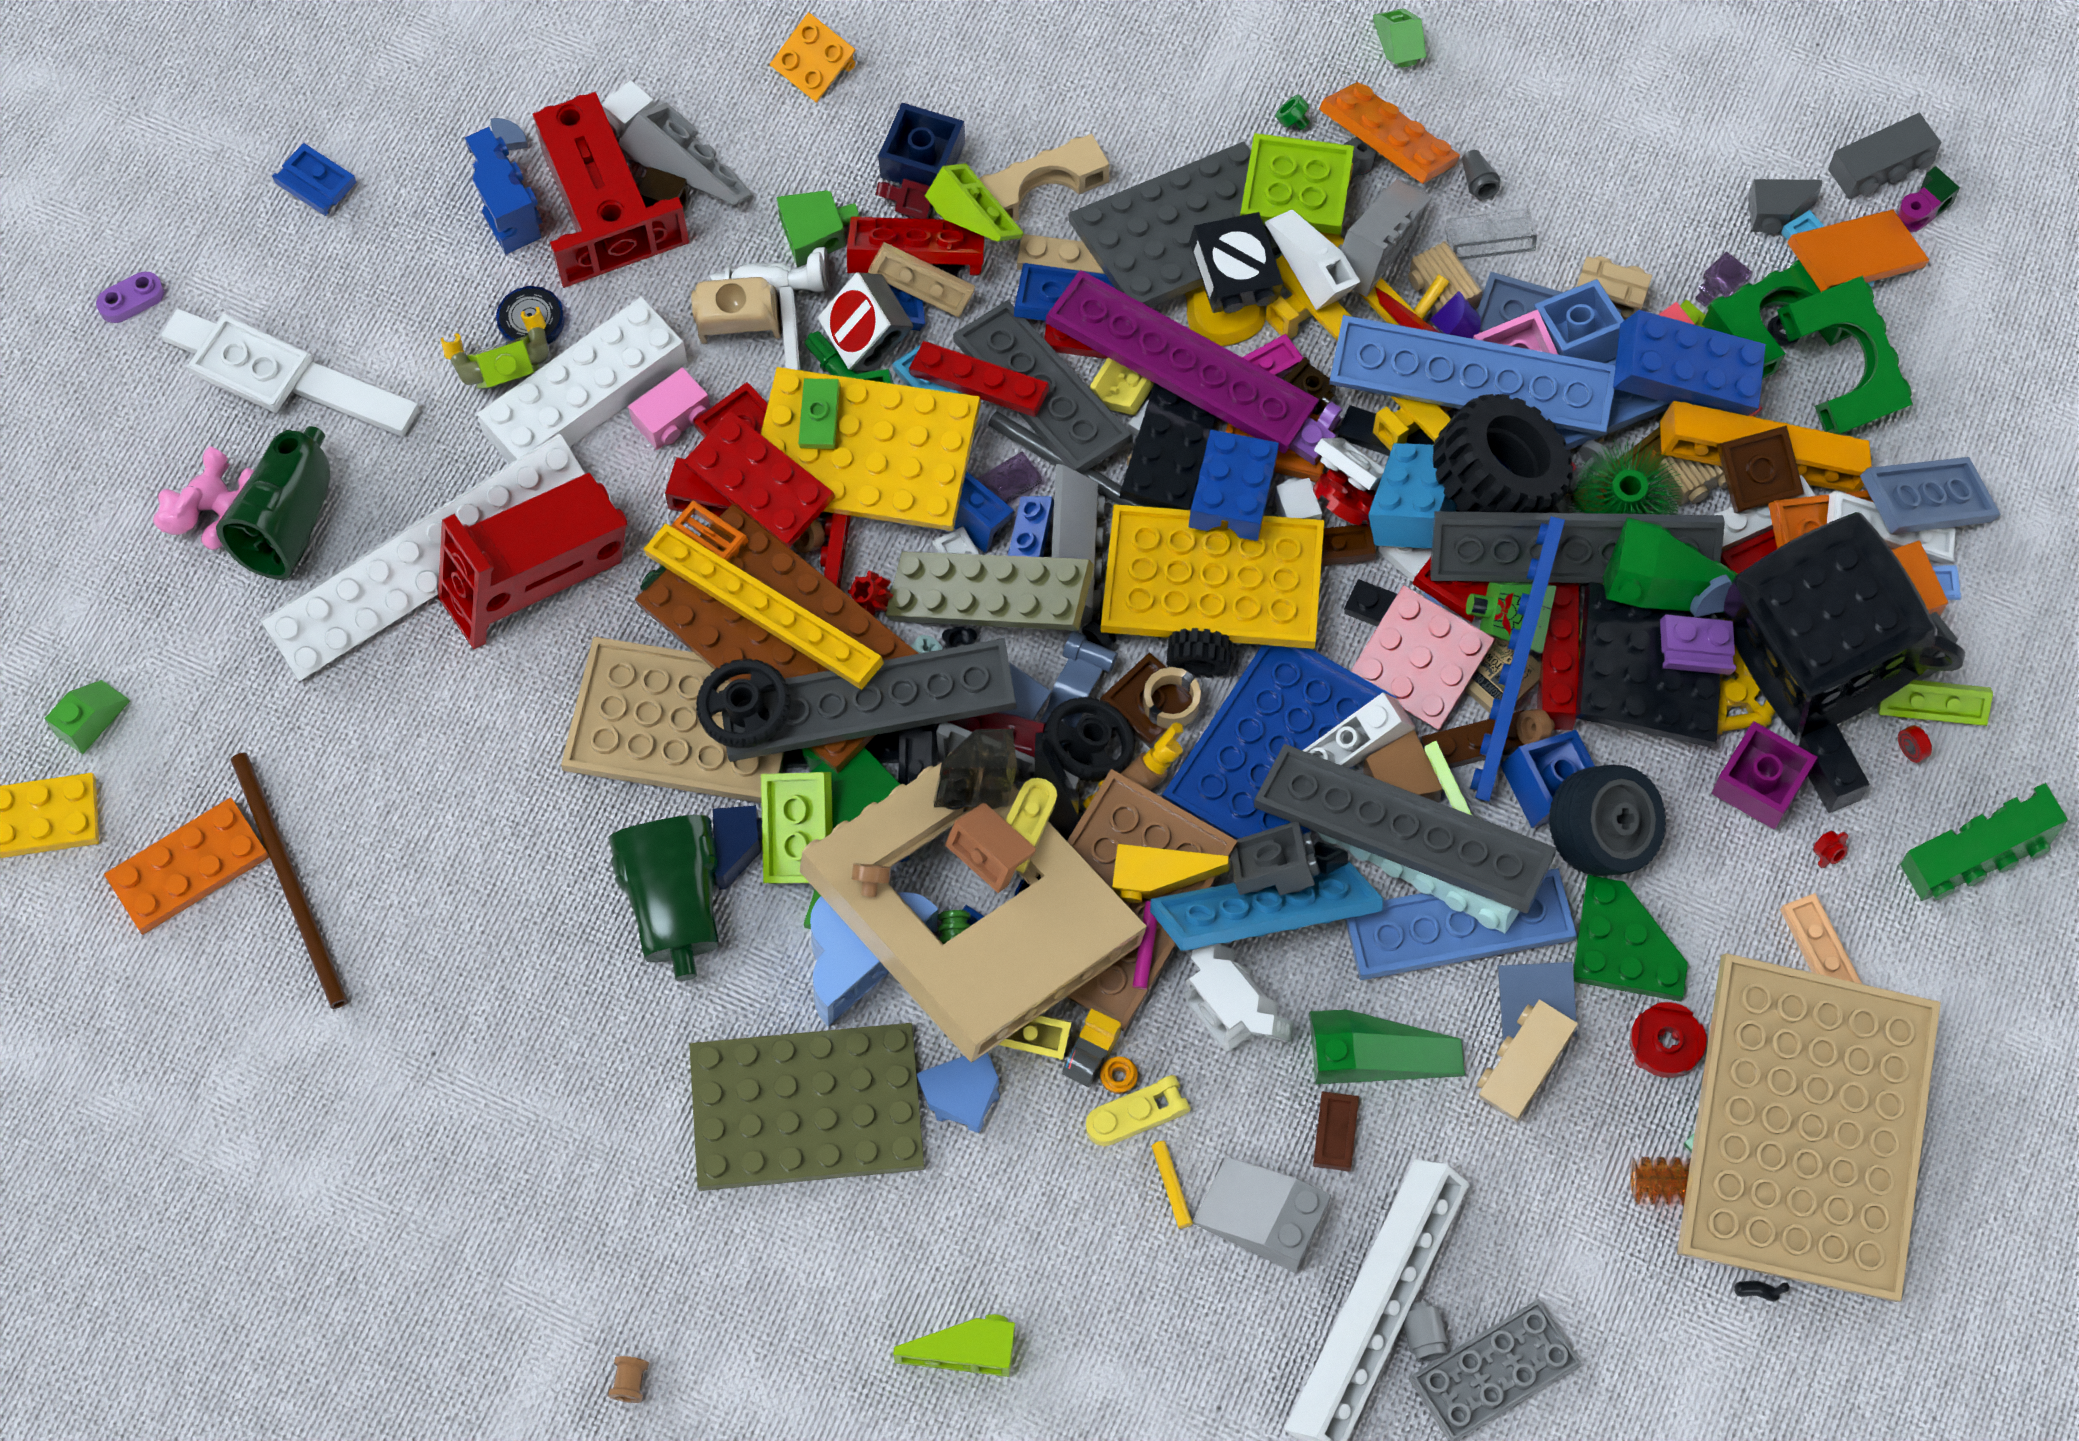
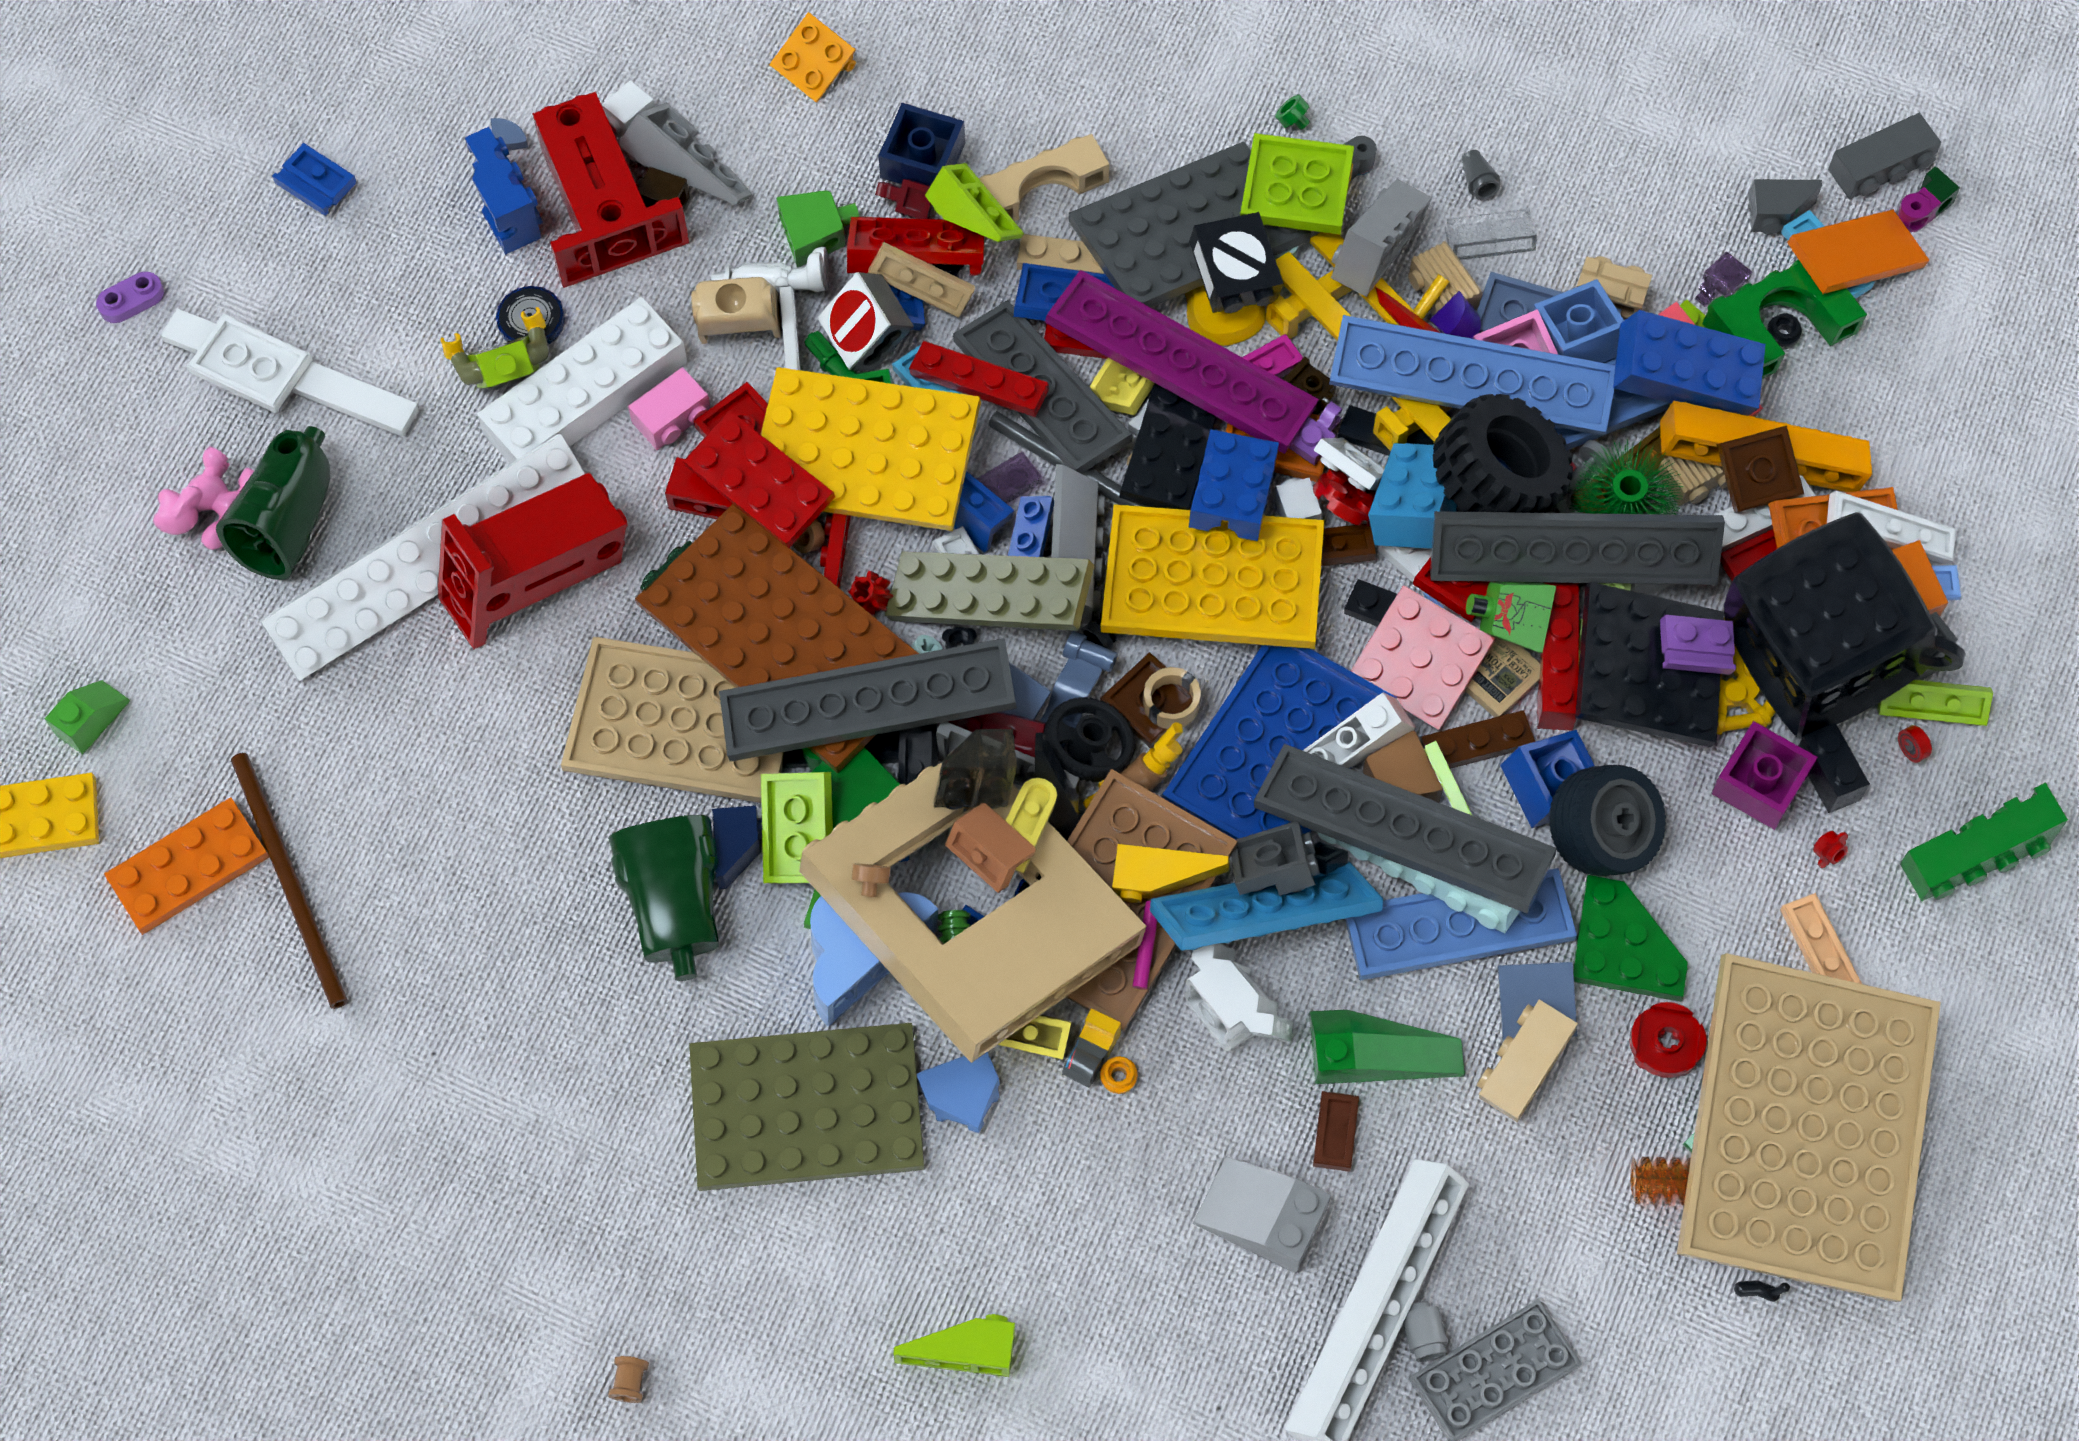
(730, 549): orange tile -> none
(750, 716): black wheel -> none
(764, 606): yellow plate -> none
(819, 413): bright green plate -> none
(1136, 1112): light yellow plate -> none
(1172, 1185): yellow piece -> none
(1199, 652): black tyre -> none
(1313, 258): white slope -> none
(1390, 132): orange plate -> none
(1401, 36): bright green slope -> none
(1520, 642): blue plate -> none
(1534, 726): medium nougat tile -> none
(1657, 569): green wedge -> none
(1712, 598): sand blue tile -> none
(1852, 310): green arch -> none
(1929, 495): sand blue plate -> none

